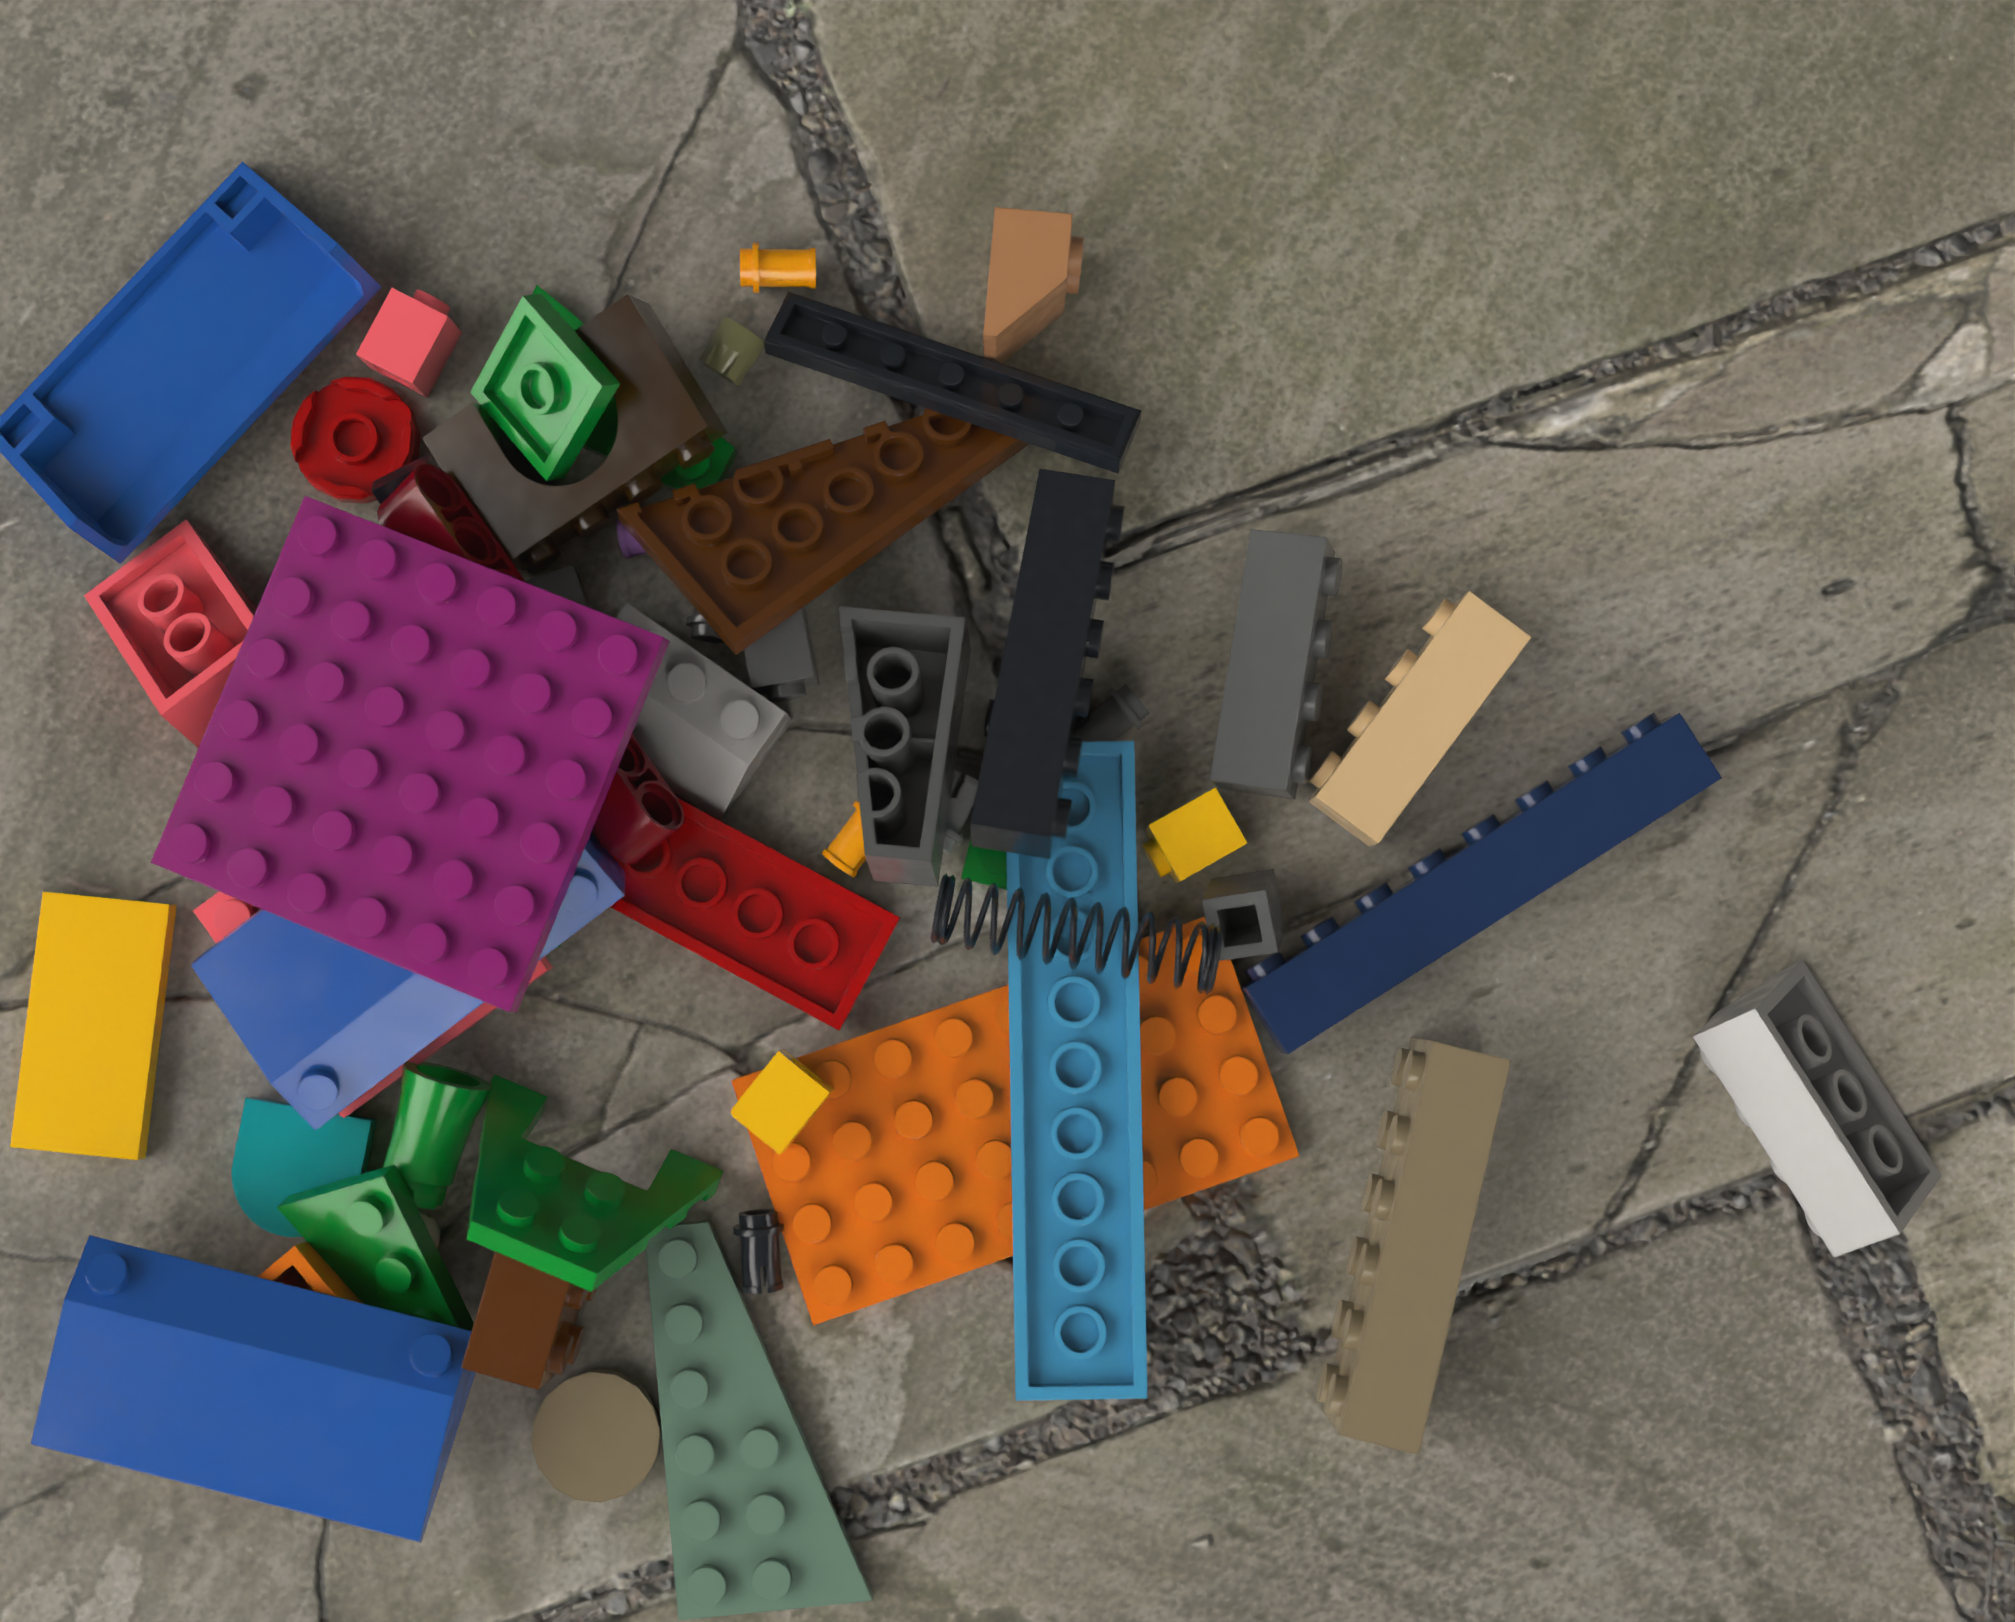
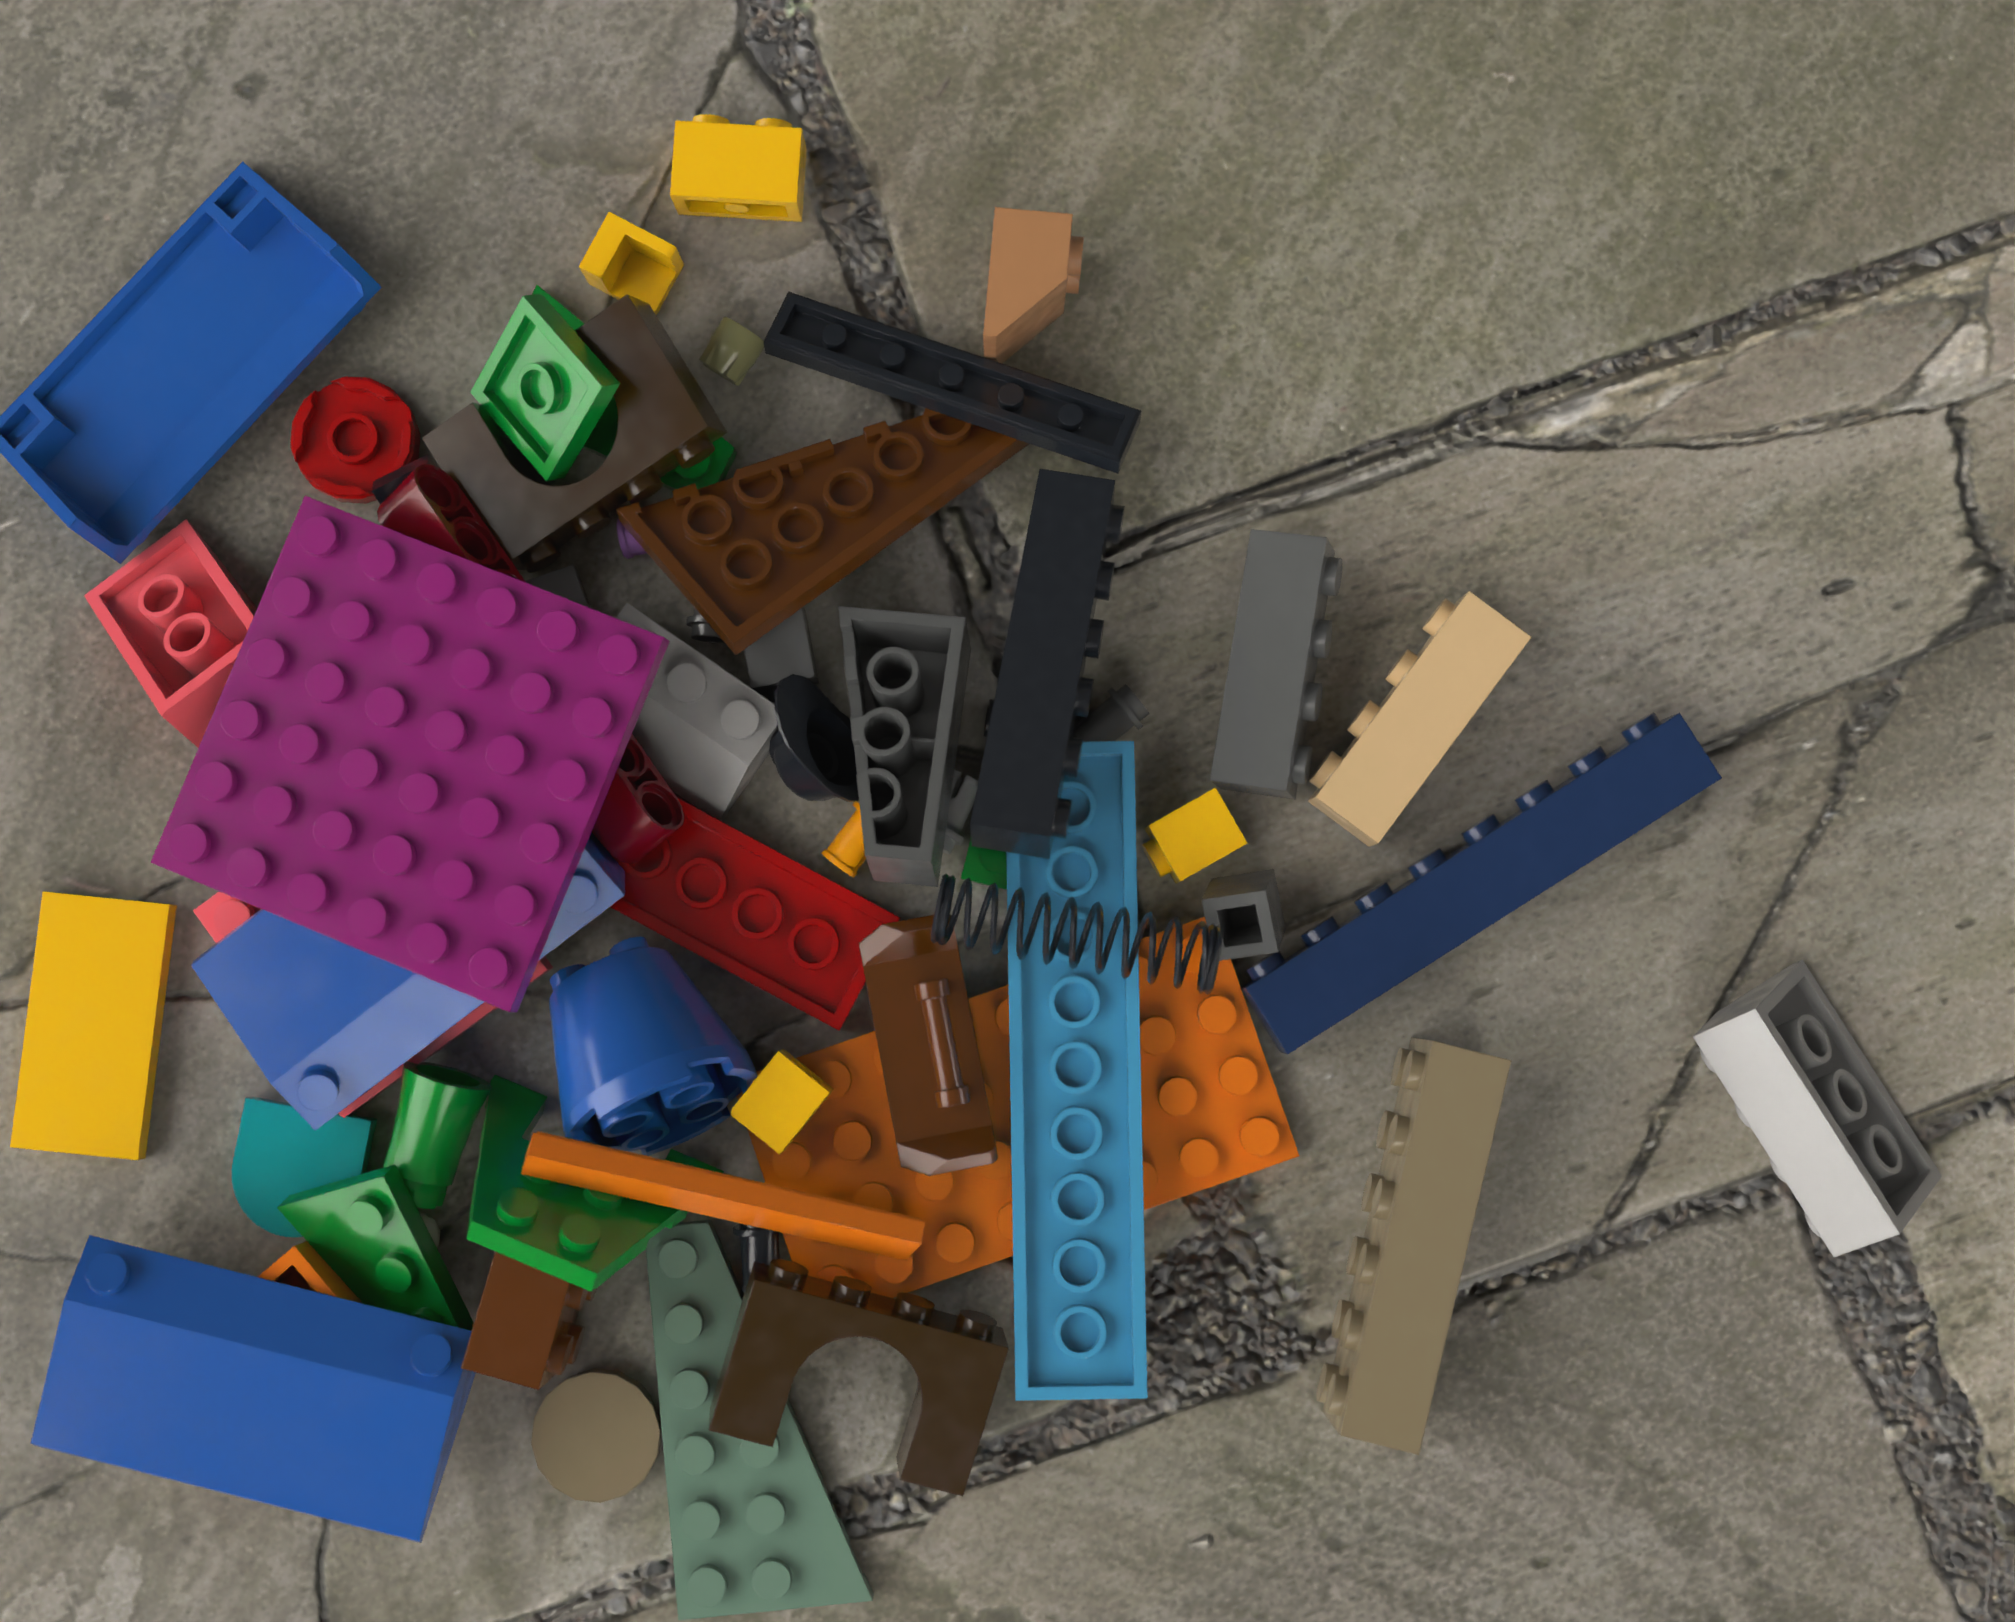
(410, 340): coral brick -> none
(631, 262): none -> yellow panel
(641, 1052): none -> blue cone
(722, 1196): none -> orange tile
(738, 169): none -> yellow brick
(777, 267): light orange pin -> none
(795, 1314): none -> dark brown arch
(813, 743): none -> black piece
(927, 1048): none -> reddish brown piece

